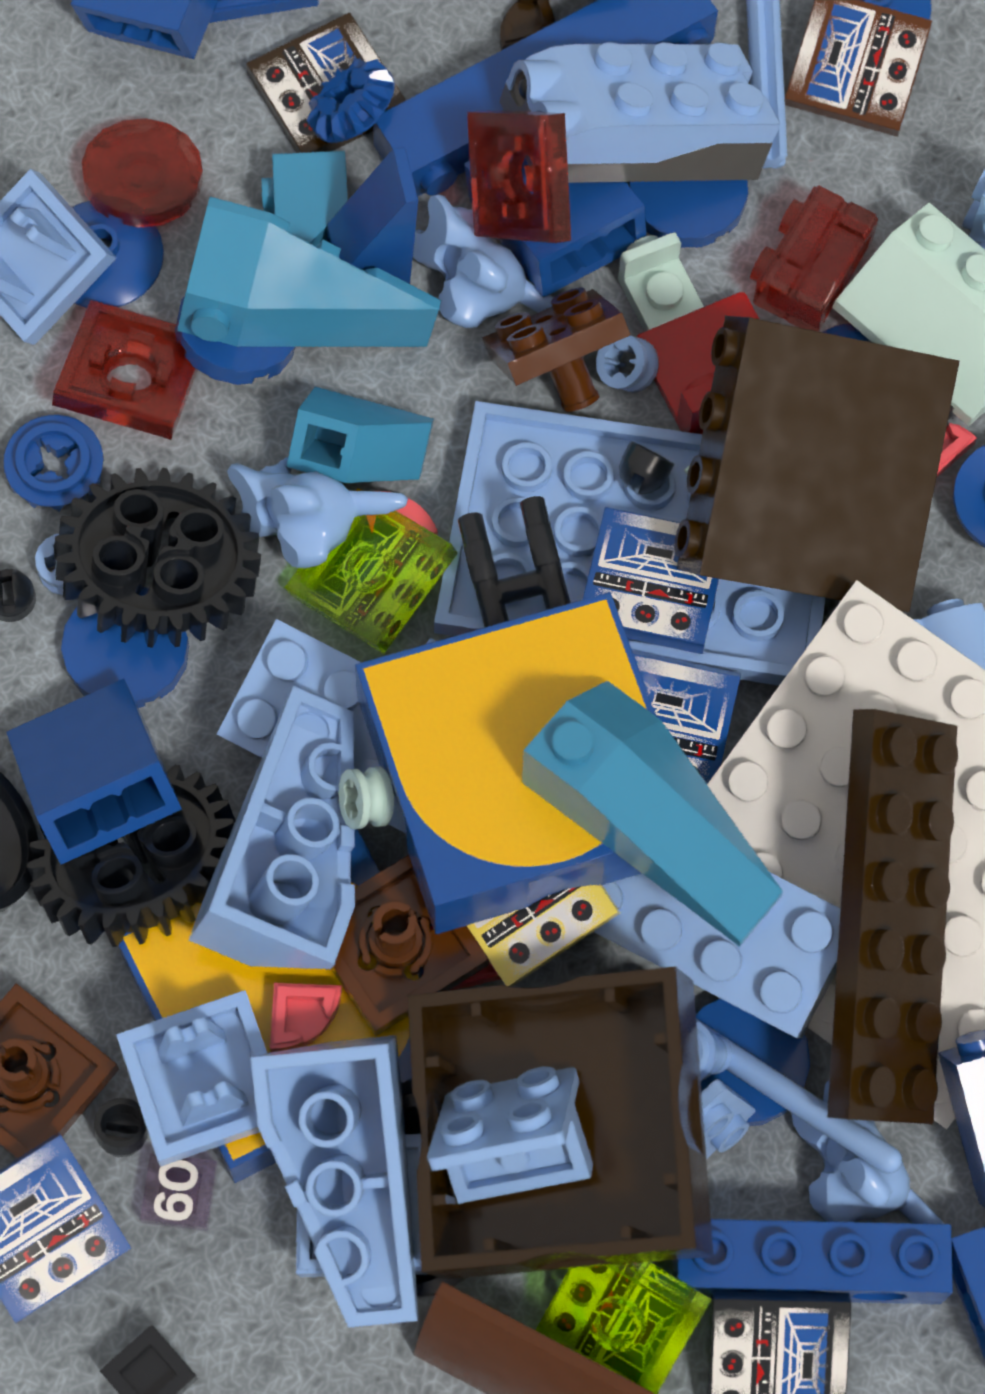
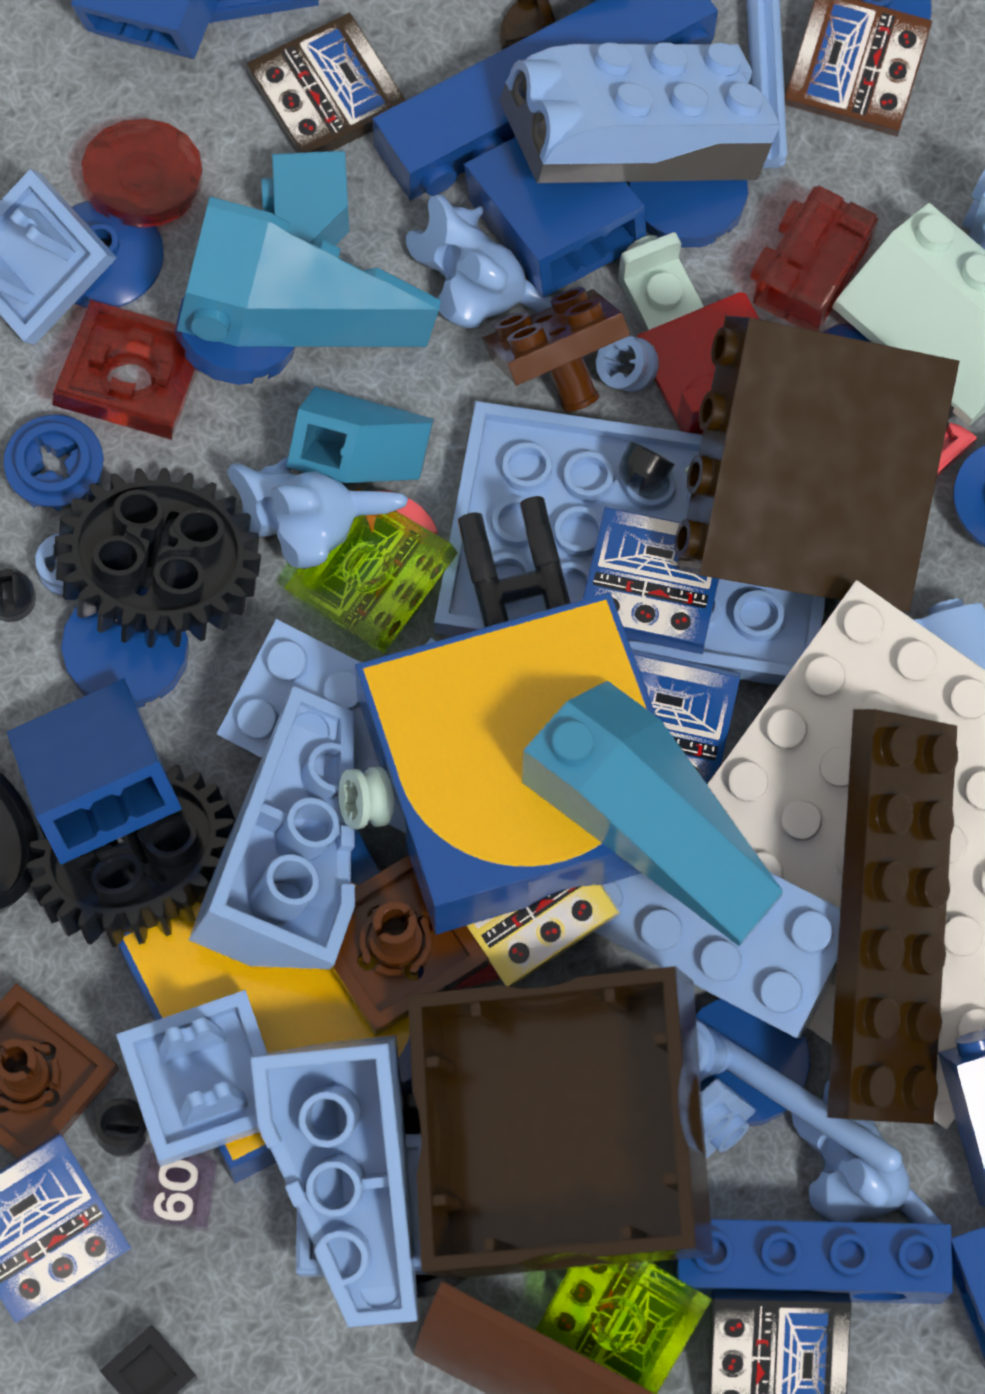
(302, 1013): coral tile -> none
(351, 101): blue gear -> none
(380, 219): blue slope -> none
(499, 196): clear red piece -> none
(511, 1135): light blue bracket -> none

